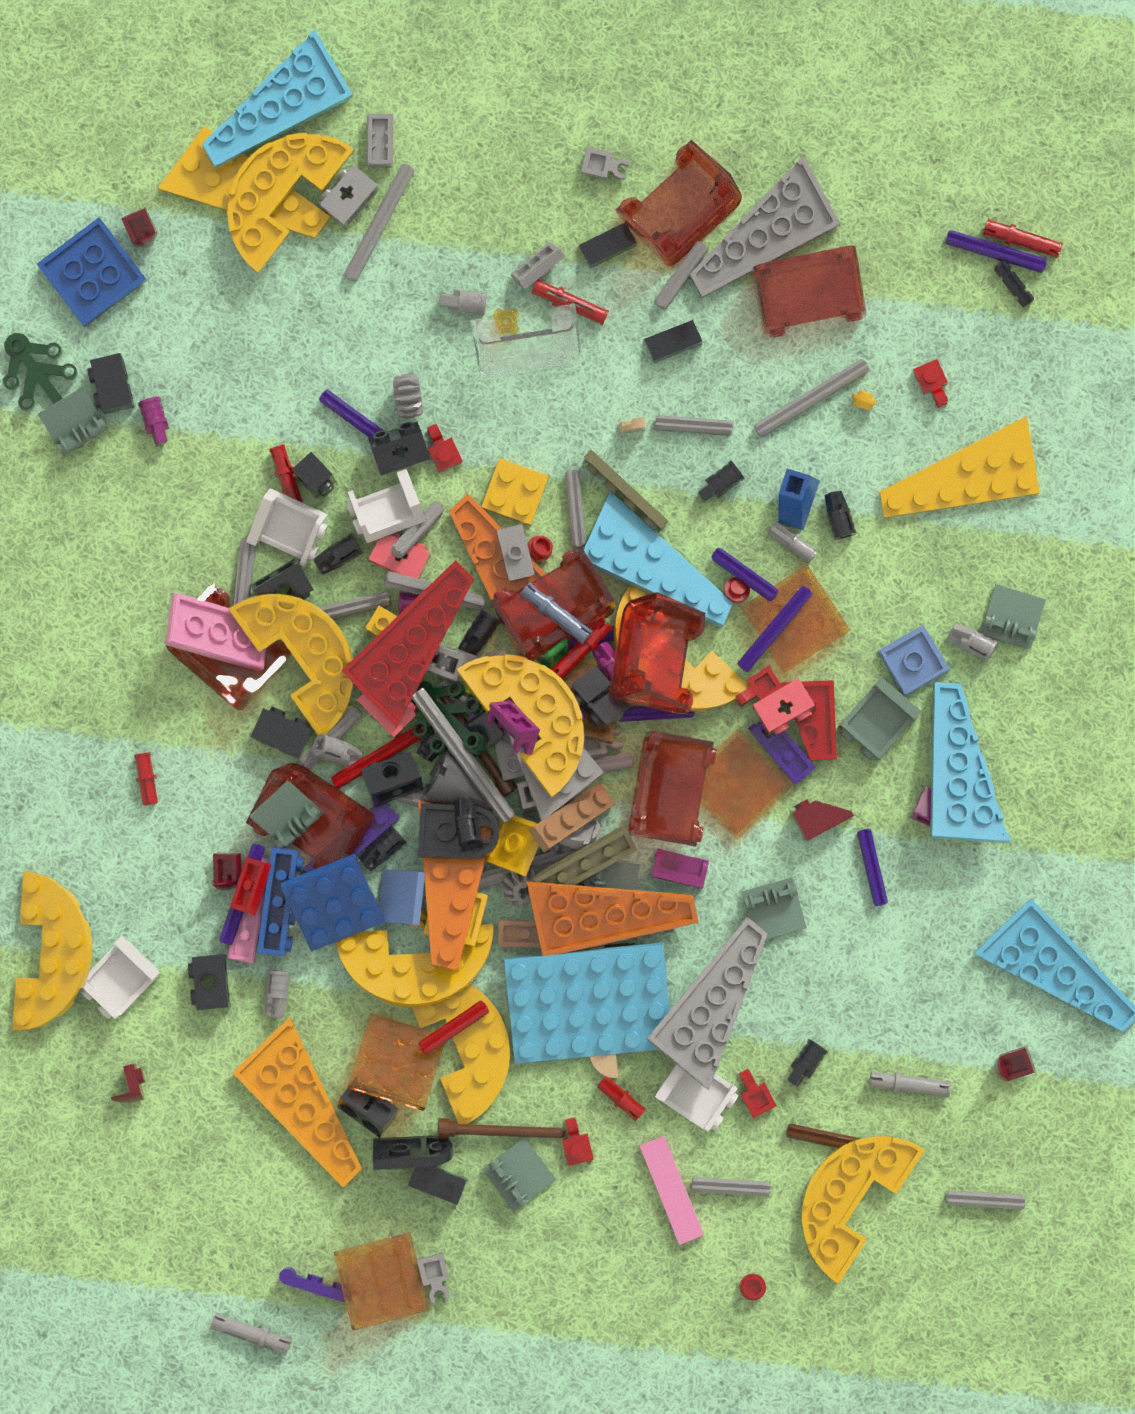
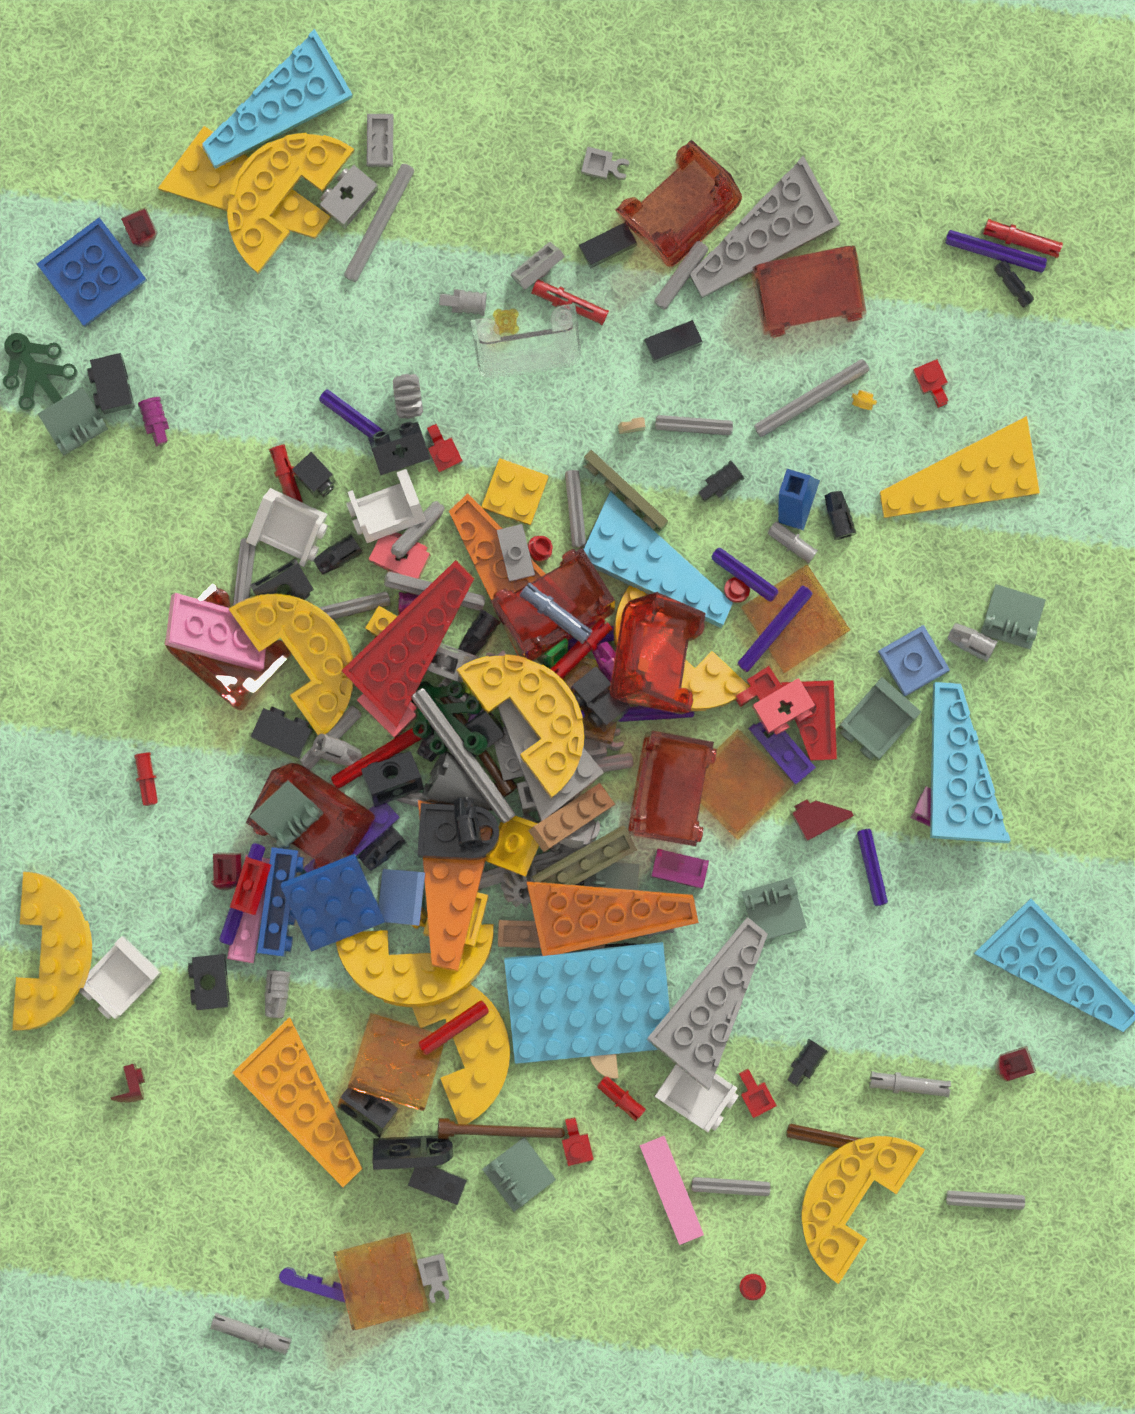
(515, 723): magenta hinge -> none

